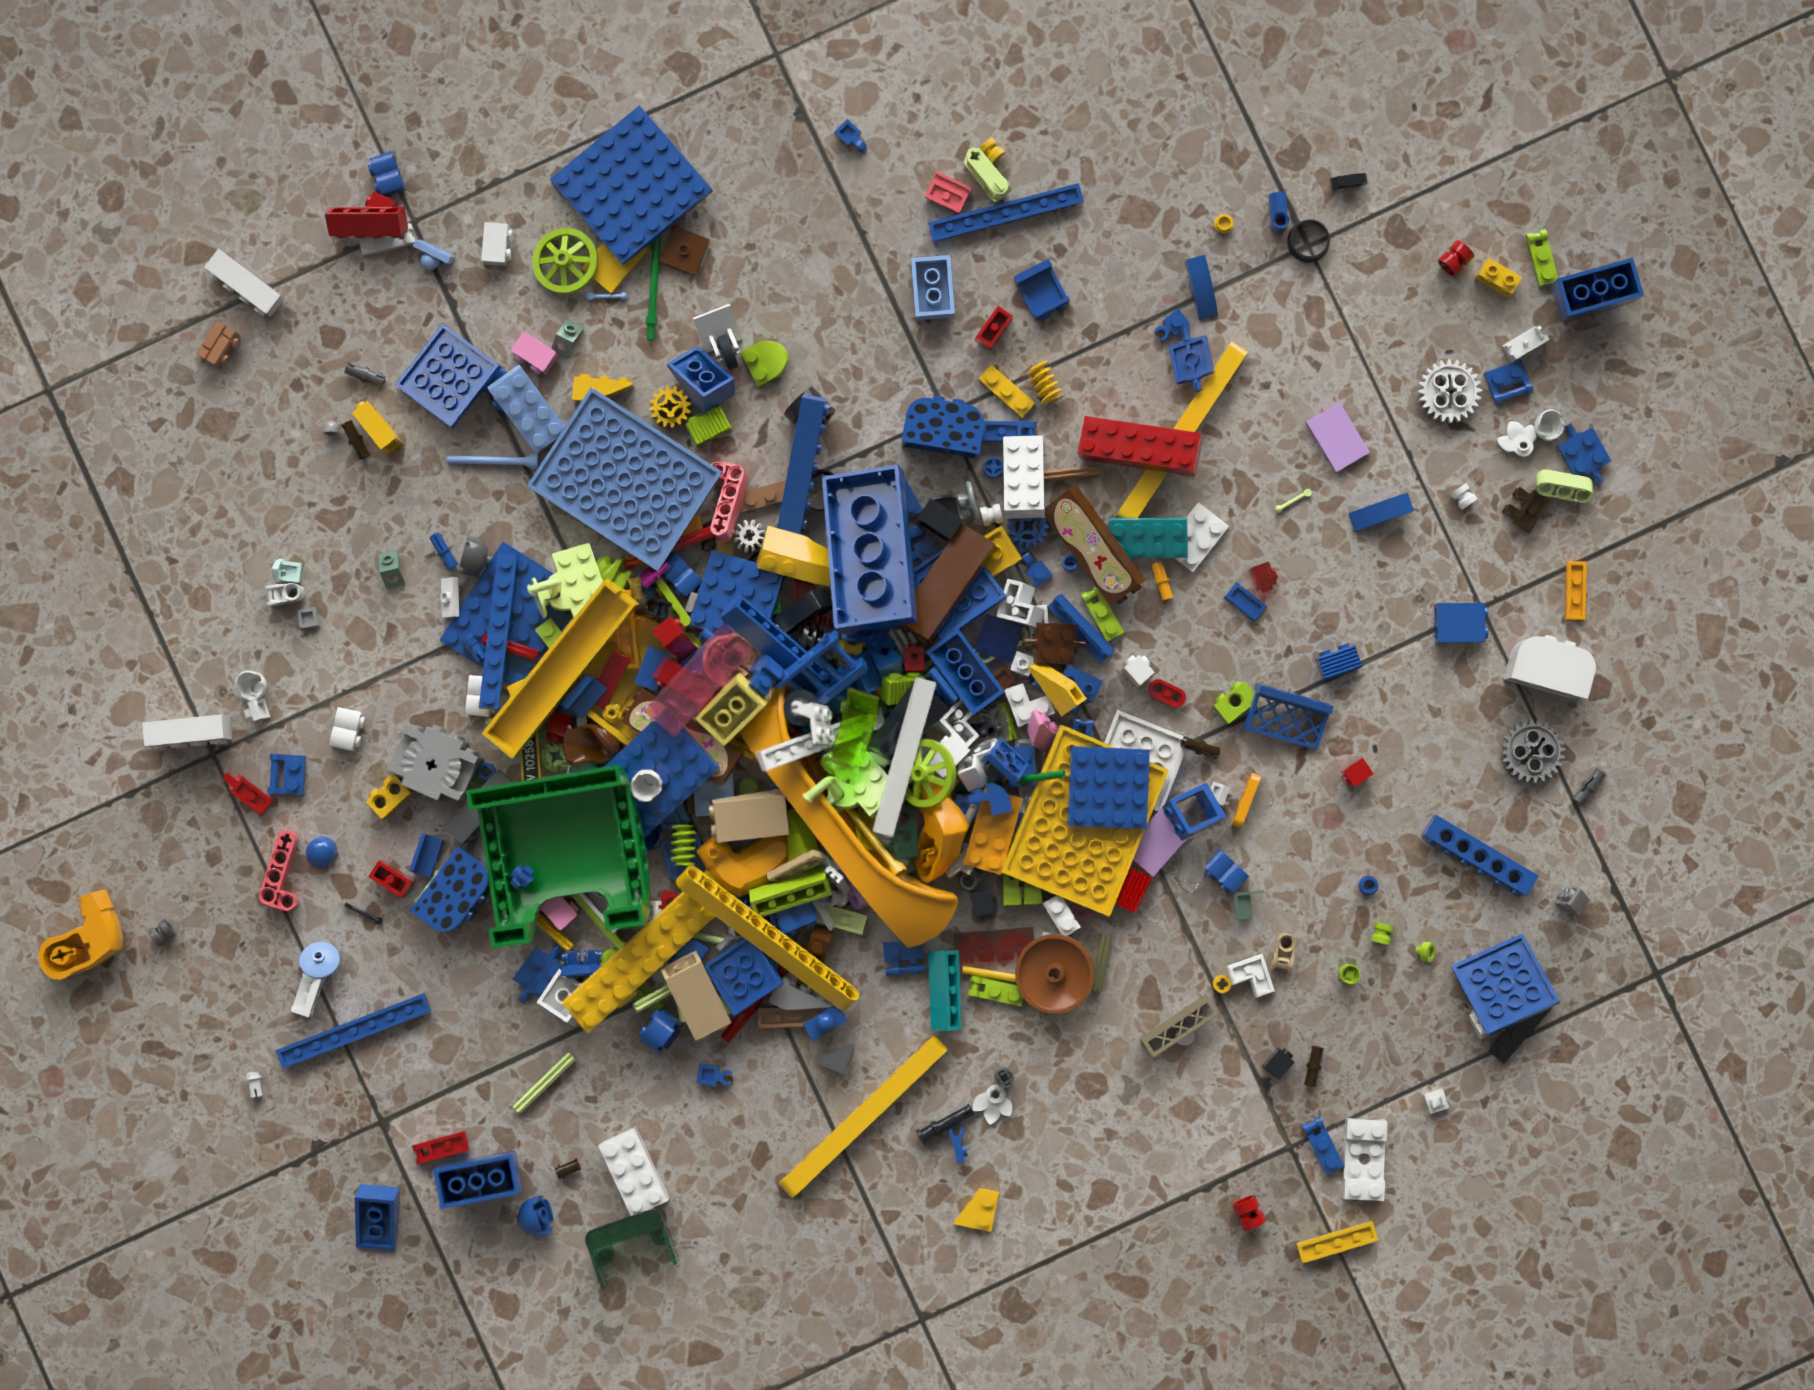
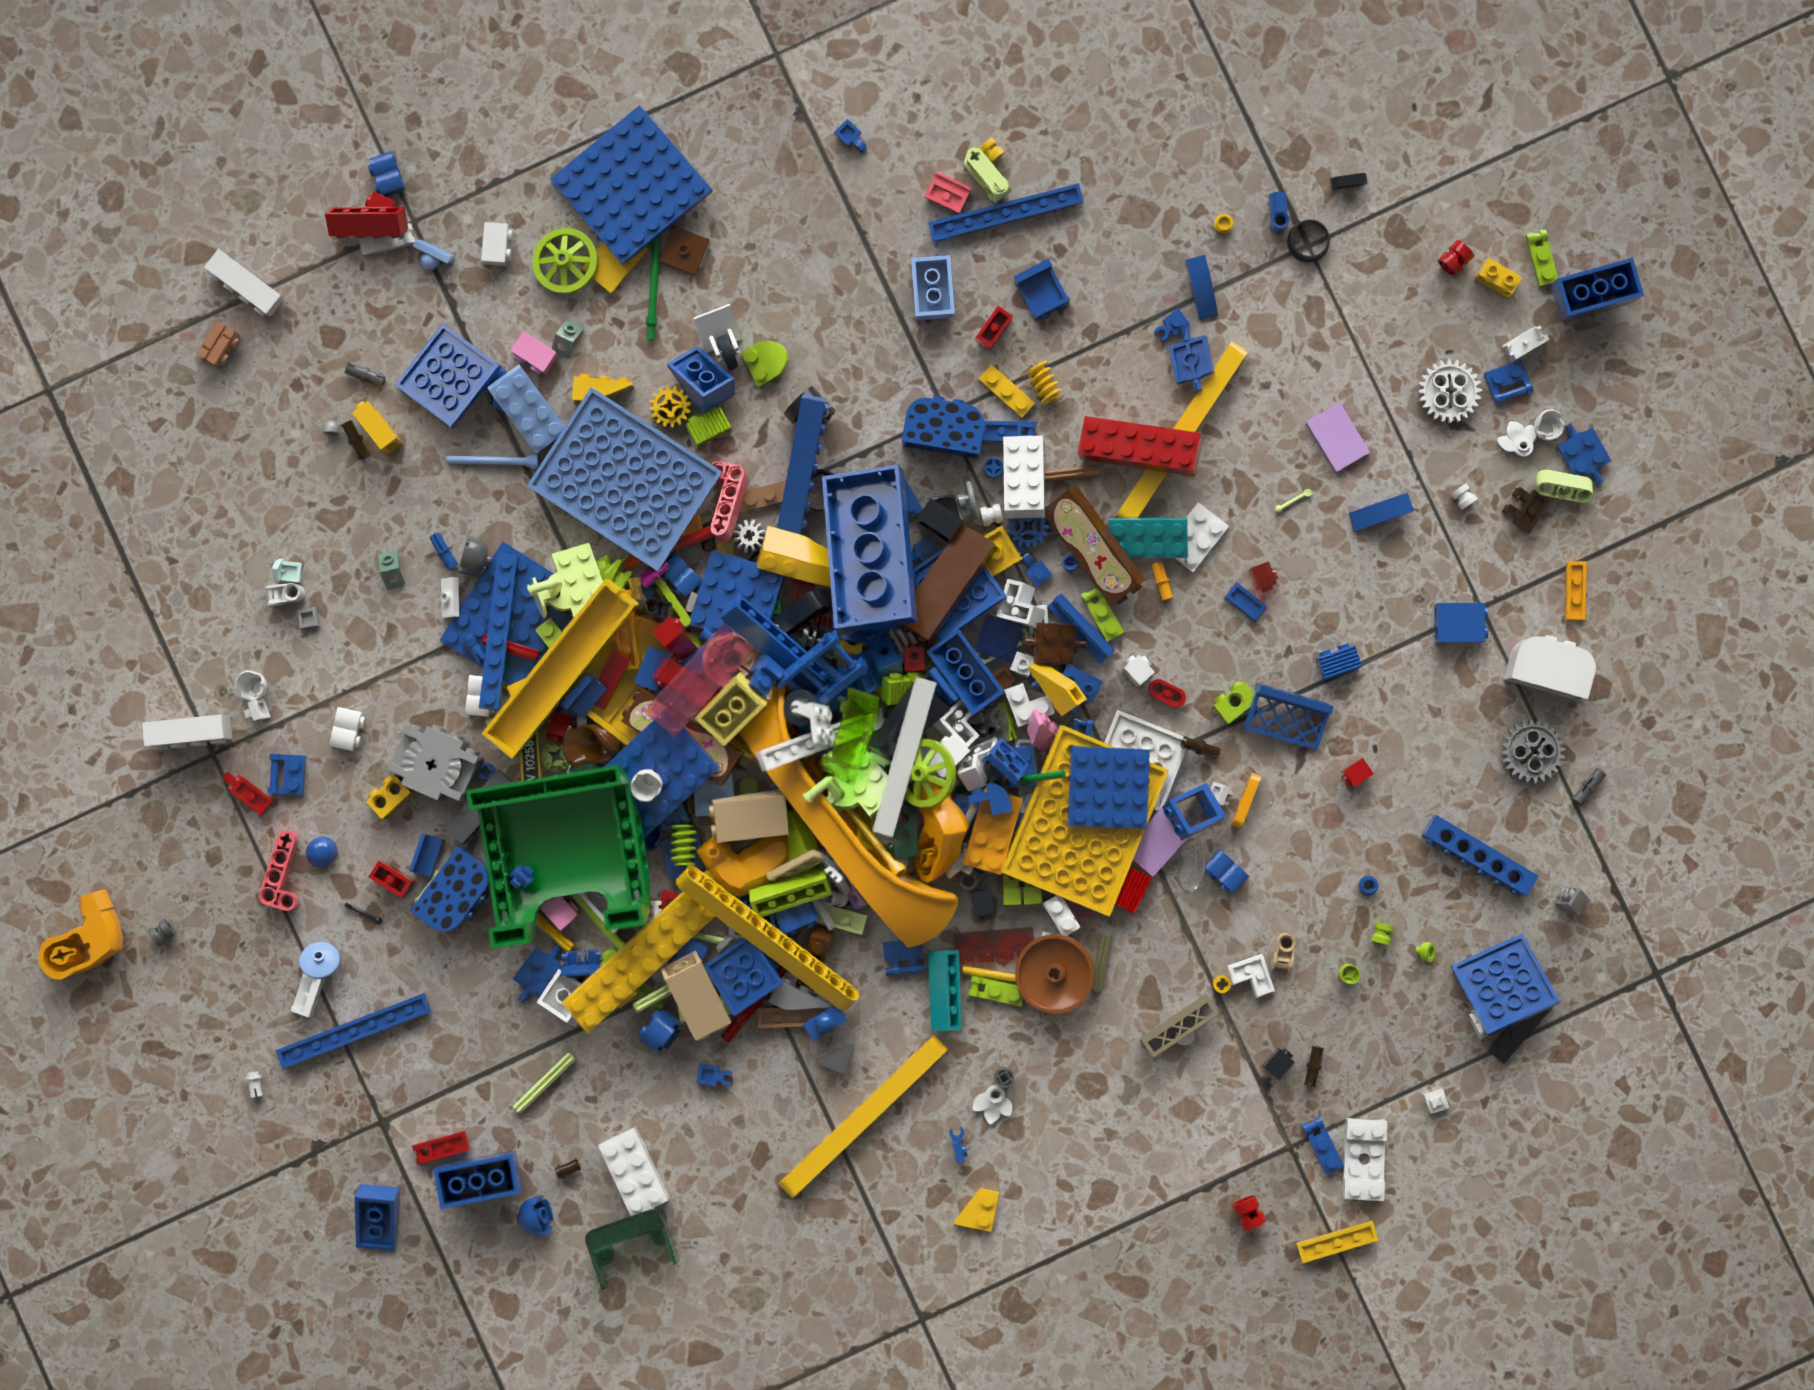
(590, 296): light blue hinge -> none
(617, 713): yellow plate -> none
(916, 533): blue pin -> none
(936, 1128): black pin -> none
(1243, 904): sand green bracket -> none

